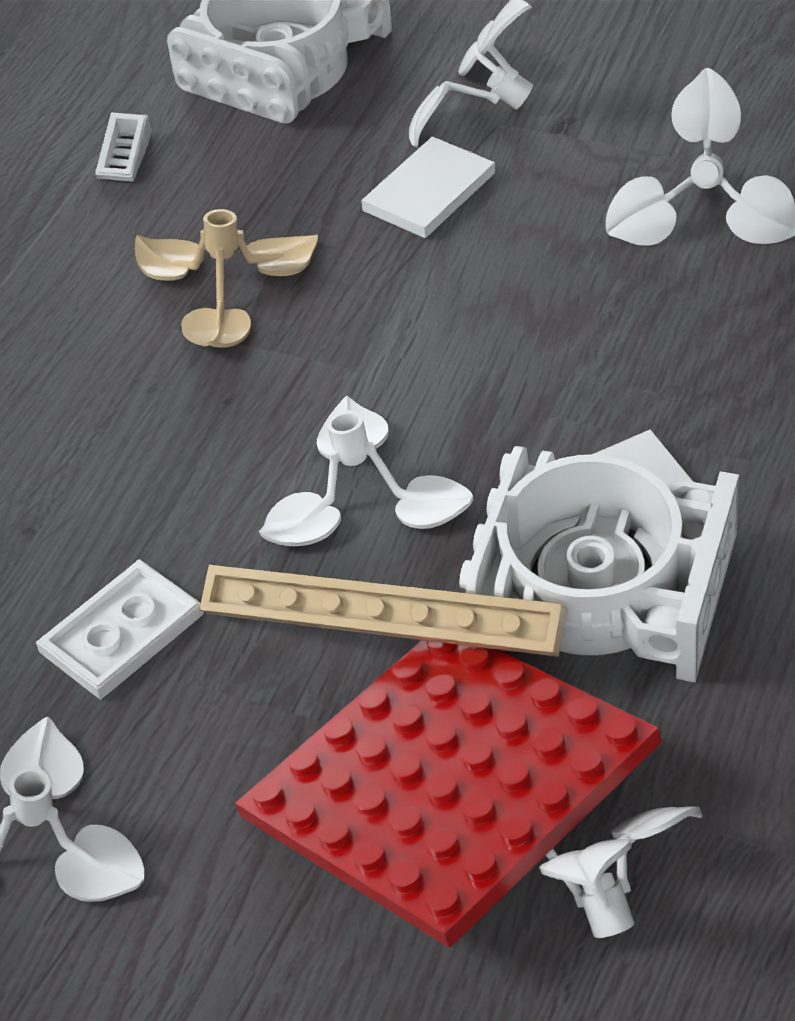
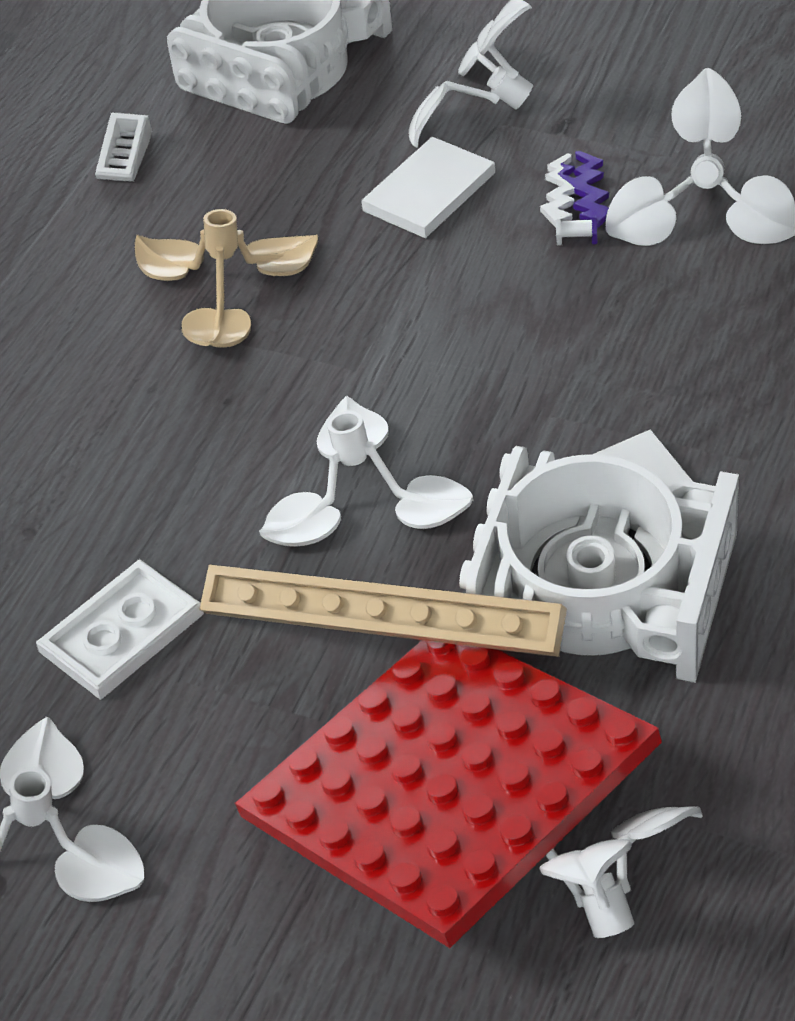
(593, 212): none -> piece

